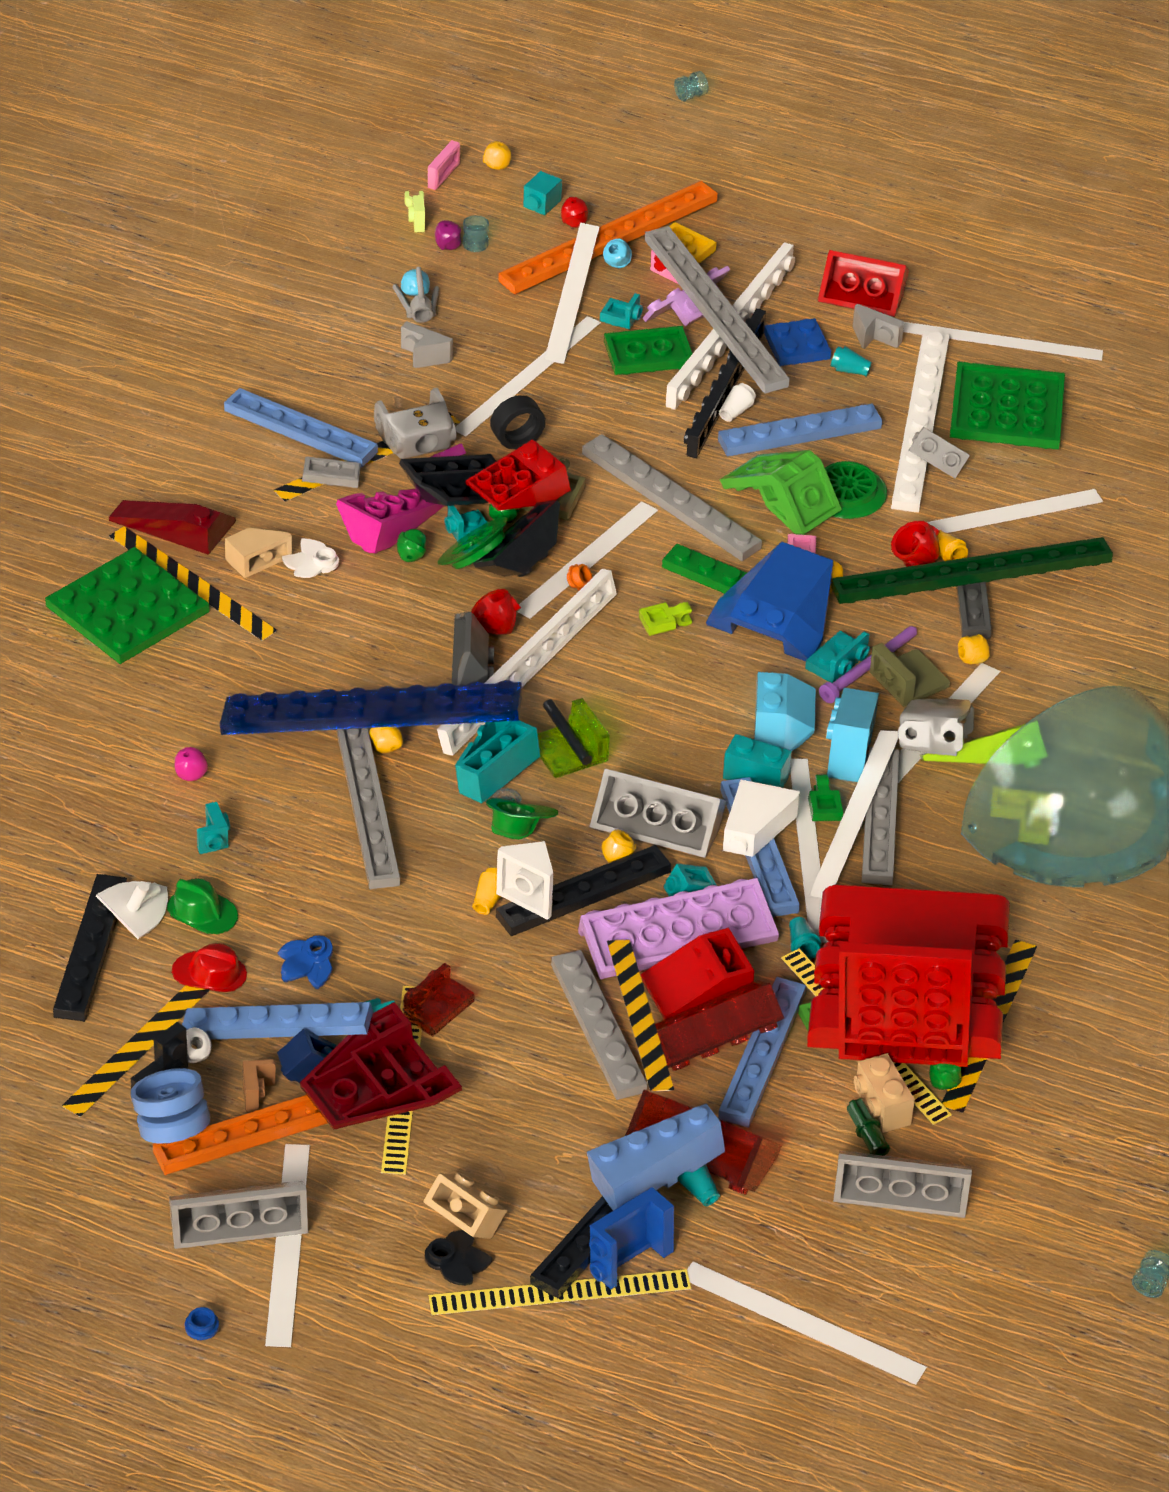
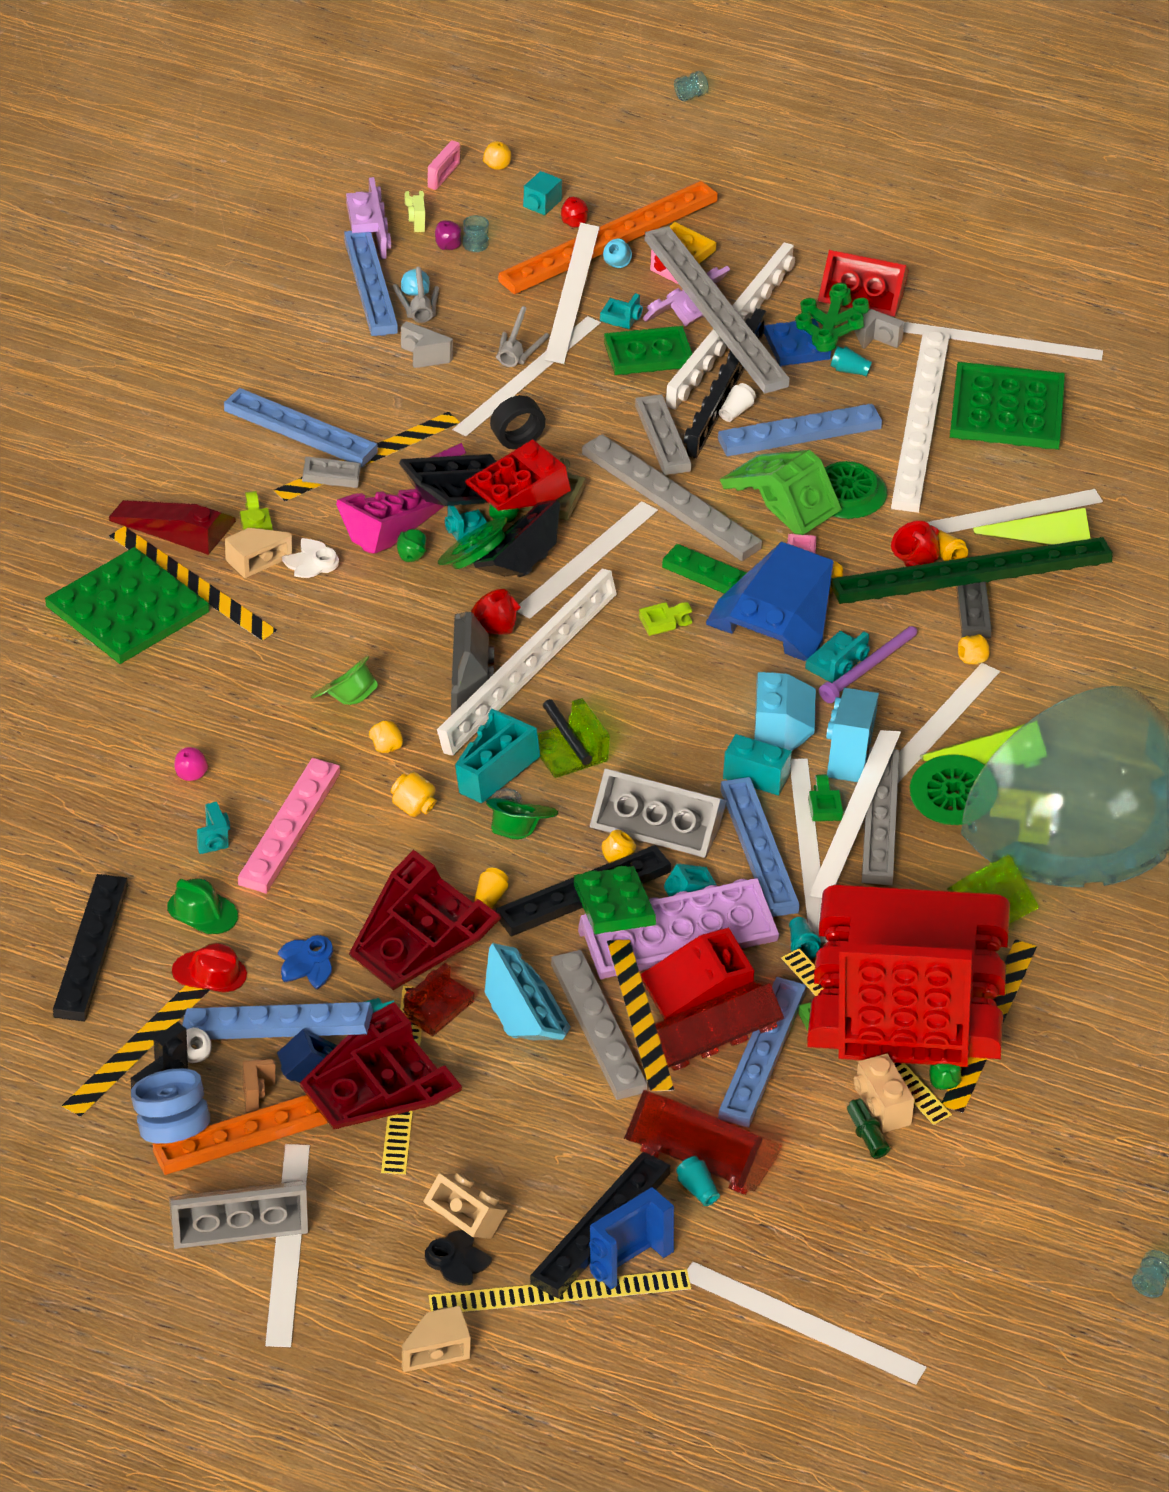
(136, 905): white shield -> none
(201, 1324): blue plate -> none
(253, 516): none -> lime plate
(289, 825): none -> bright pink plate
(351, 686): none -> bright green piece
(367, 215): none -> lavender bracket
(368, 808): light grey plate -> none
(370, 283): none -> medium blue plate
(371, 708): clear blue plate -> none
(413, 794): none -> yellow head
(416, 429): light grey piece -> none
(418, 924): none -> dark red wedge
(437, 1340): none -> tan slope
(511, 351): none -> light grey plant
(522, 997): none -> medium azure wedge
(526, 877): white slope -> none
(578, 576): orange plate -> none
(614, 899): none -> green plate
(655, 1155): medium blue wedge -> none
(663, 434): none -> light grey plate
(758, 816): white slope -> none
(827, 337): none -> green plant
(902, 1184): light grey slope -> none
(906, 676): olive bracket -> none
(929, 721): light grey piece -> none
(929, 793): none -> green piece
(938, 452): light grey hinge -> none
(1002, 879): none -> clear neon green bracket
(1042, 529): none -> wedge

